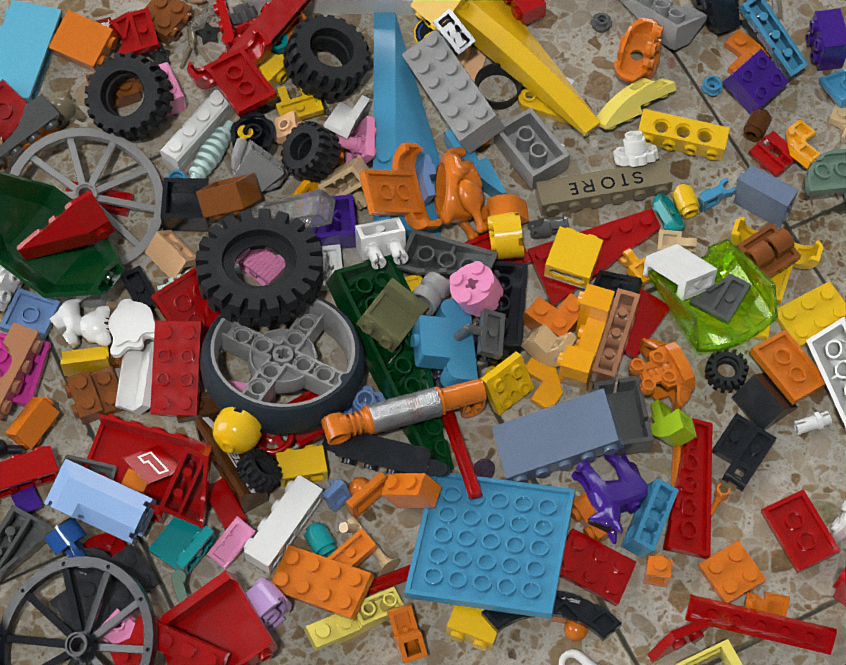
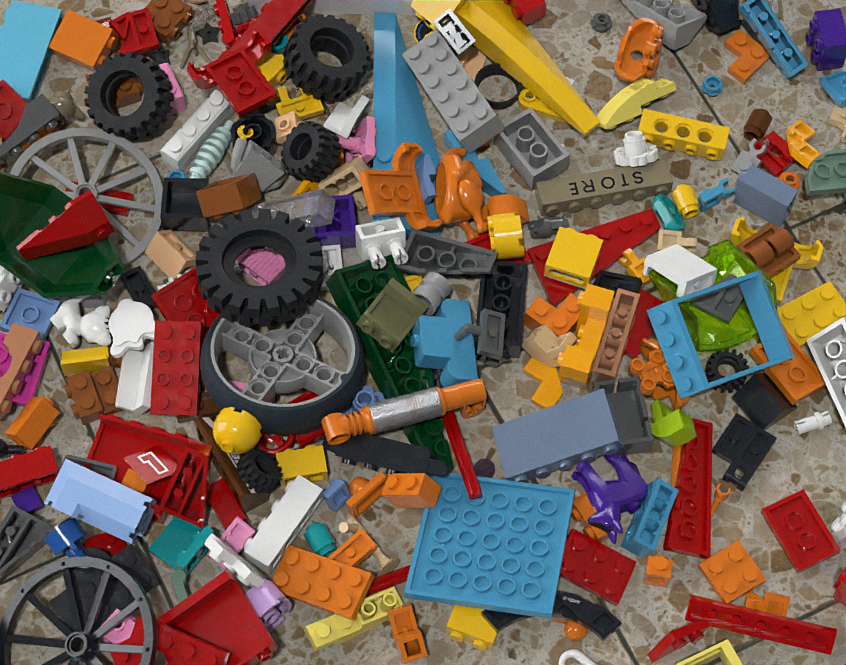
(223, 552): none -> white plate
(475, 288): bright pink brick -> none
(504, 379): yellow plate -> none
(679, 347): none -> dark azure window
(745, 159): none -> light grey plate
(755, 81): dark purple brick -> none
(790, 176): none -> orange plate

